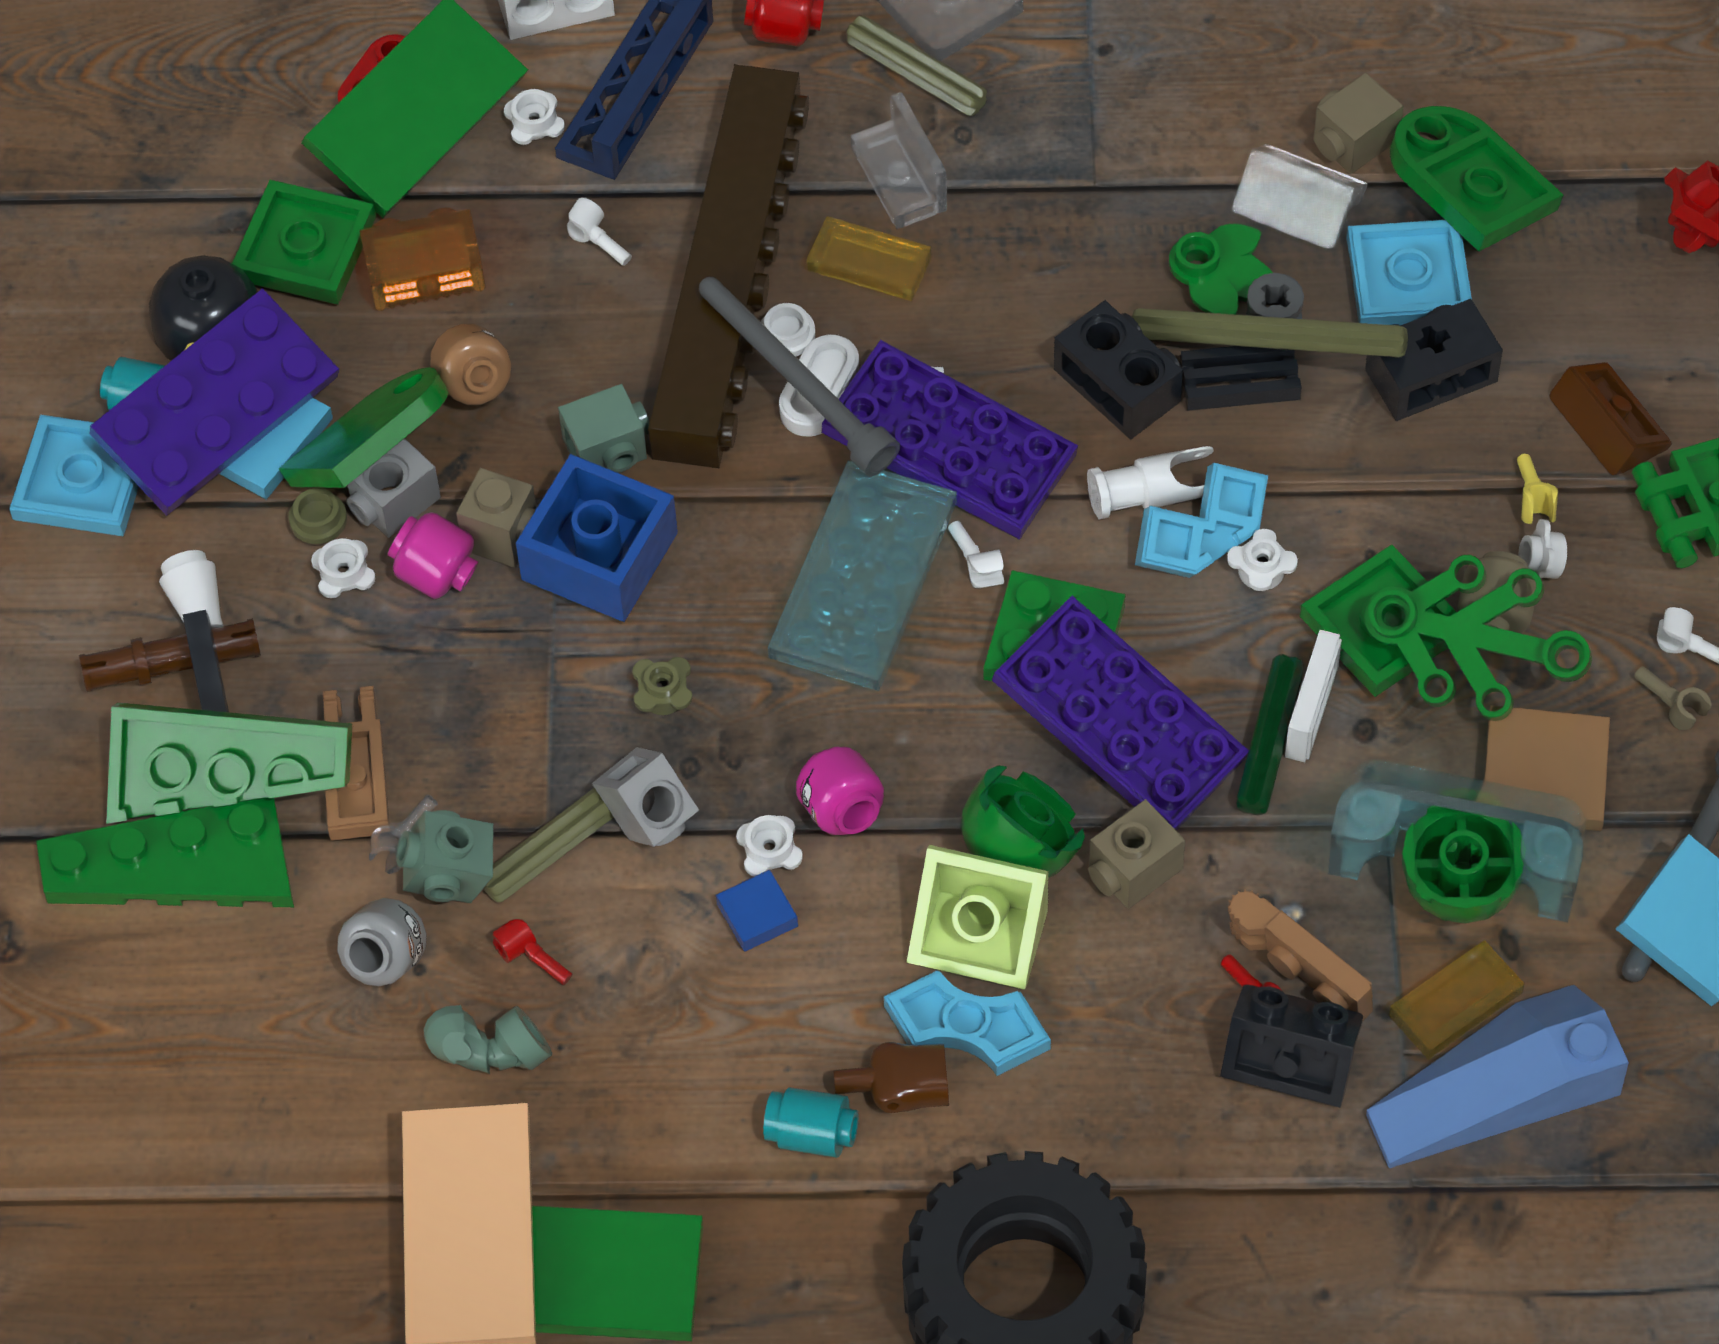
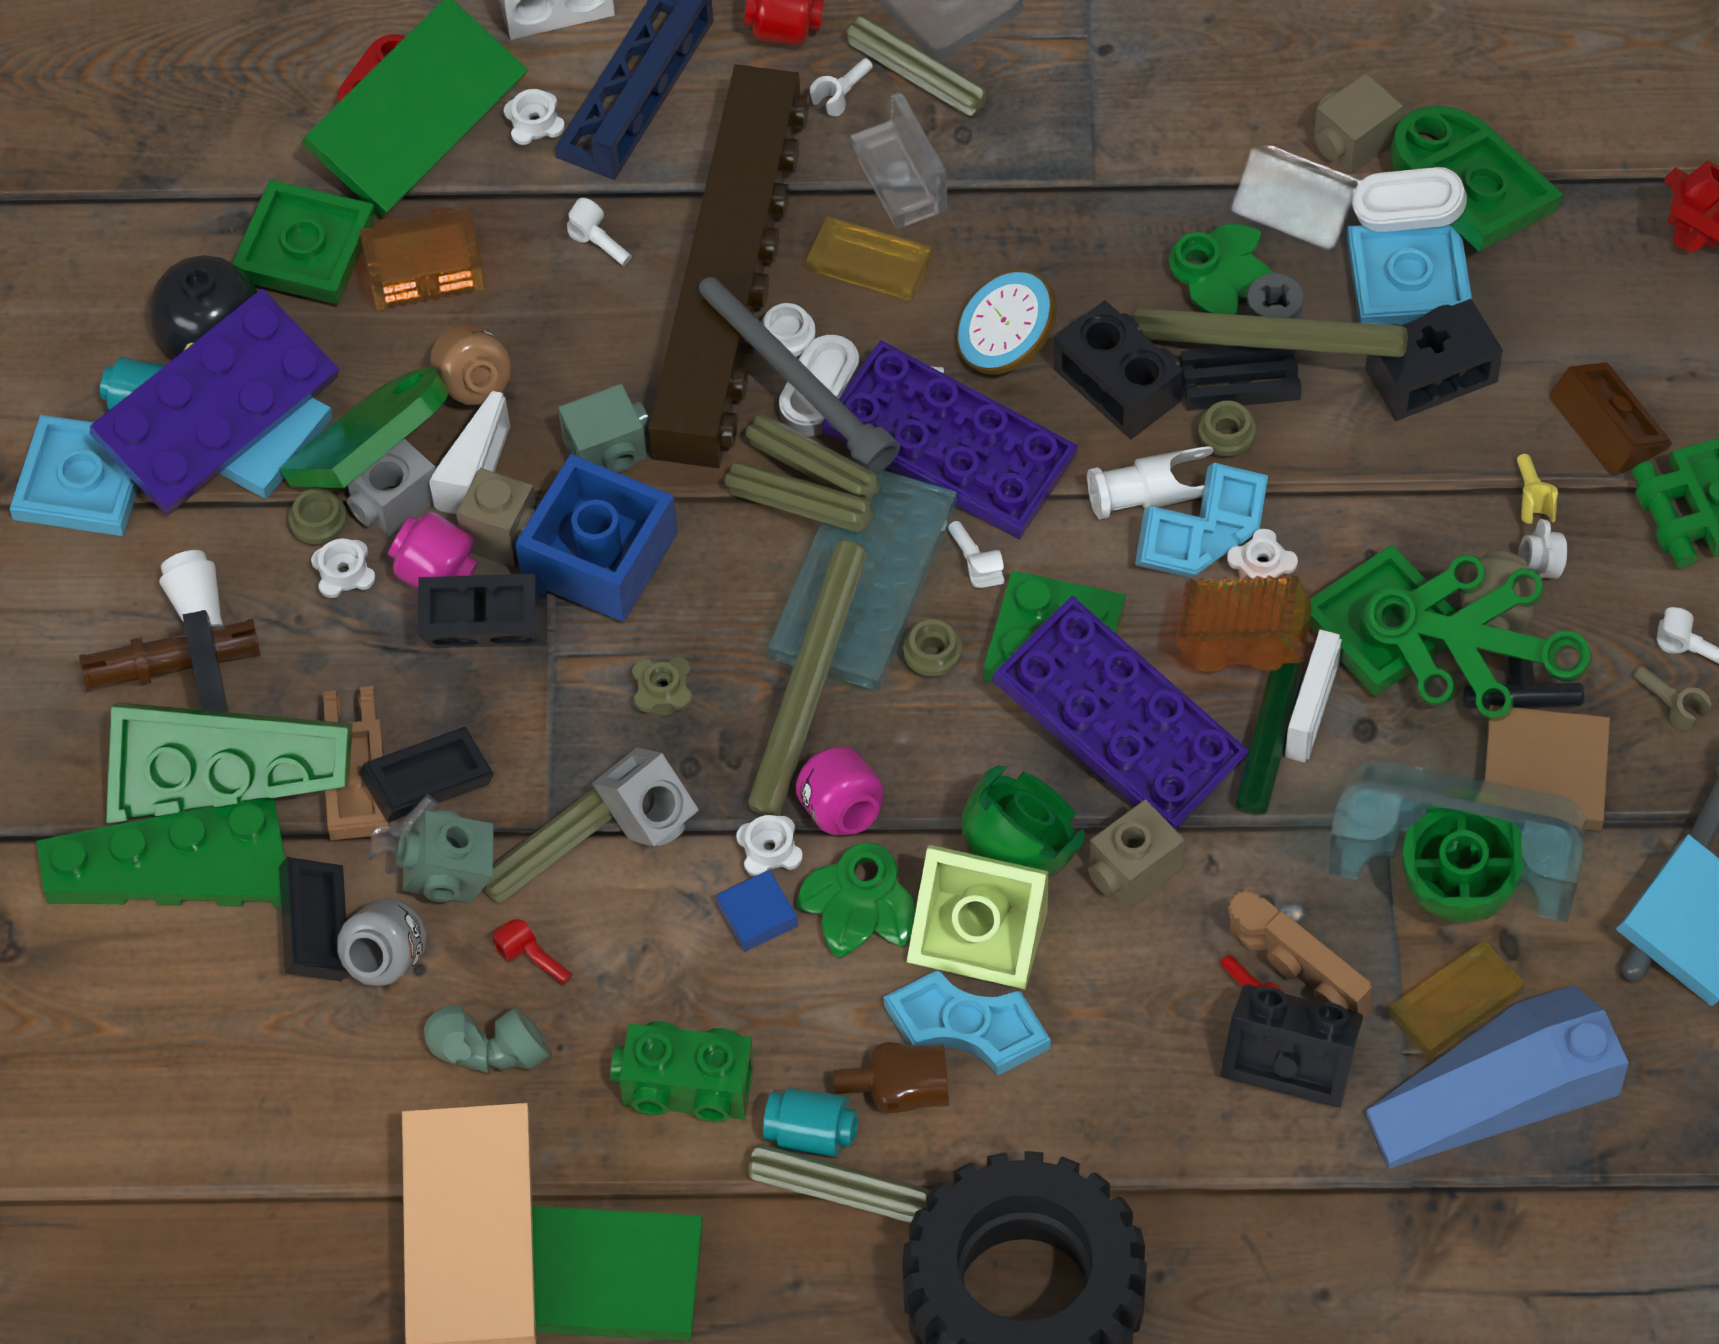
(312, 917): none -> black tile
(435, 767): none -> black tile
(474, 449): none -> white slope
(482, 611): none -> black brick
(684, 1071): none -> green brick
(799, 497): none -> olive axle
(807, 678): none -> olive axle
(812, 458): none -> olive axle
(830, 86): none -> white hand
(836, 1183): none -> olive axle
(858, 907): none -> green plate
(932, 634): none -> olive plate
(1006, 322): none -> piece
(1229, 416): none -> olive plate
(1243, 622): none -> clear orange brick
(1409, 199): none -> white tile
(1527, 693): none -> black piece

